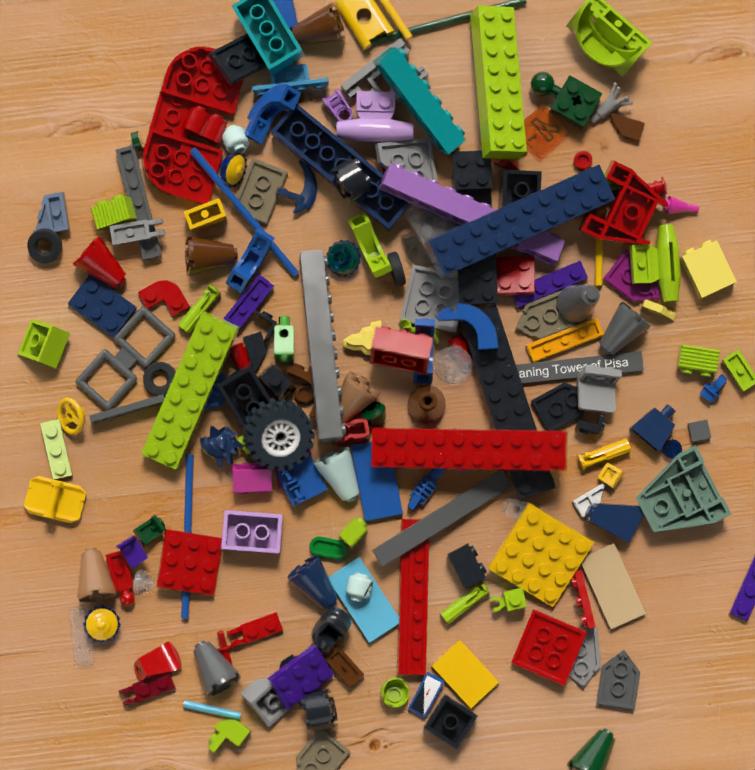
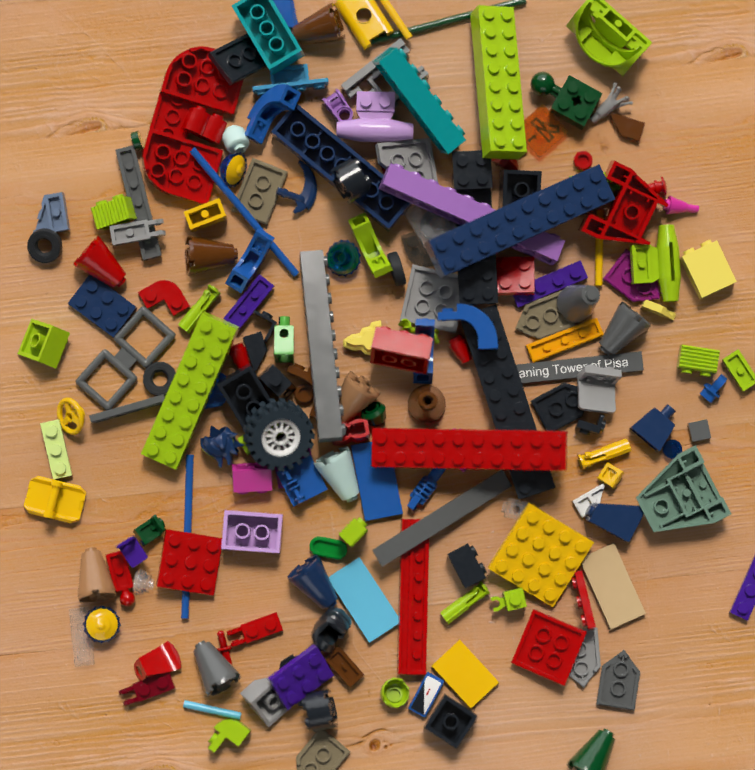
(359, 586): light aqua head -> none
(453, 365): clear tile -> none

